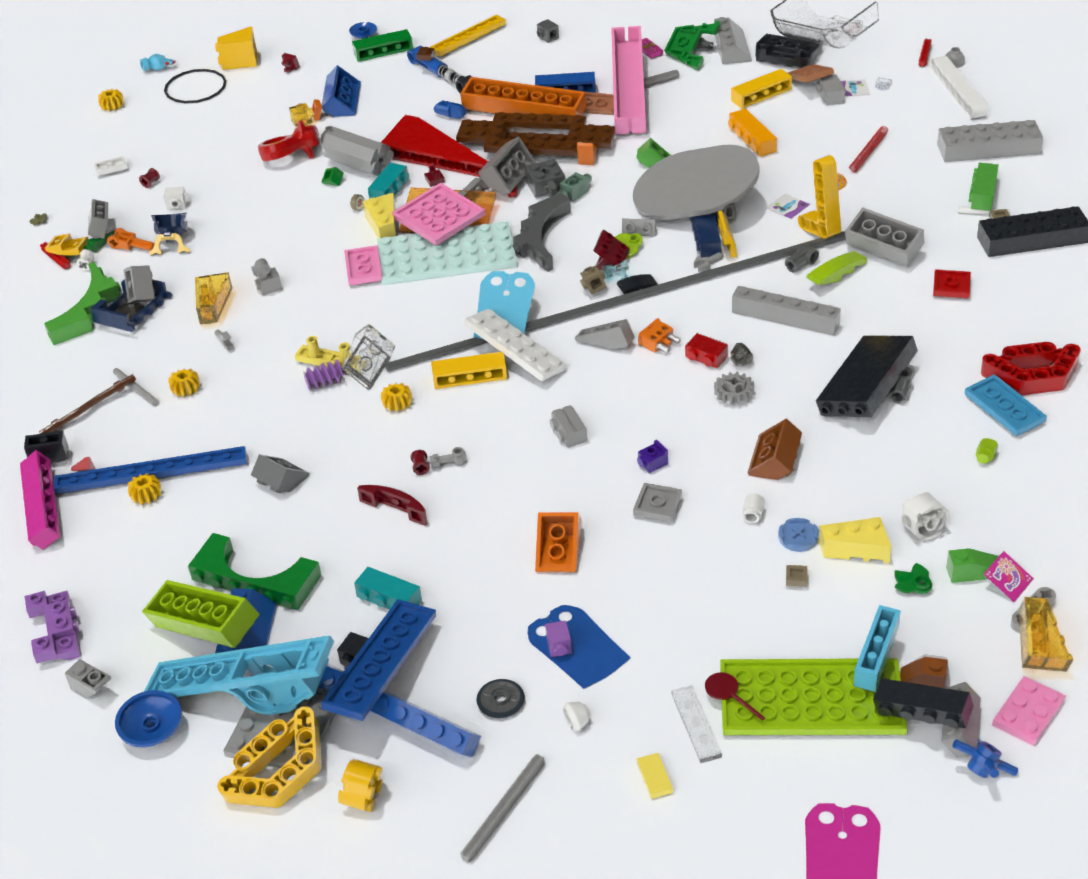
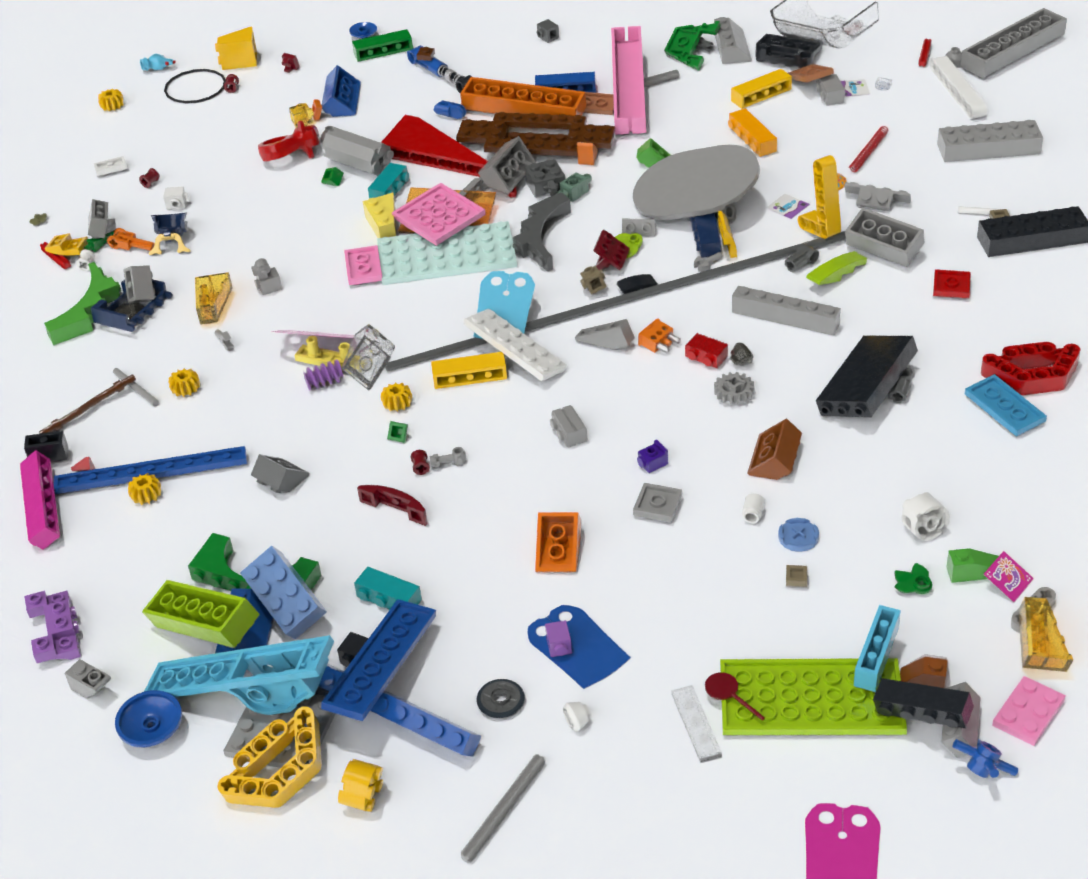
(230, 81): none -> dark red bush
(283, 592): none -> medium blue brick
(315, 333): none -> piece
(357, 202): tile -> none
(397, 431): none -> green slope
(434, 176): dark red tile -> none
(468, 35): yellow plate -> none
(622, 267): clear light blue piece -> none
(651, 49): dark pink tile -> none
(654, 775): light yellow tile -> none
(855, 539): light yellow wedge -> none
(876, 198): none -> light grey bracket
(983, 186): bright green brick -> none
(986, 450): lime arm -> none
(1013, 42): none -> light grey brick

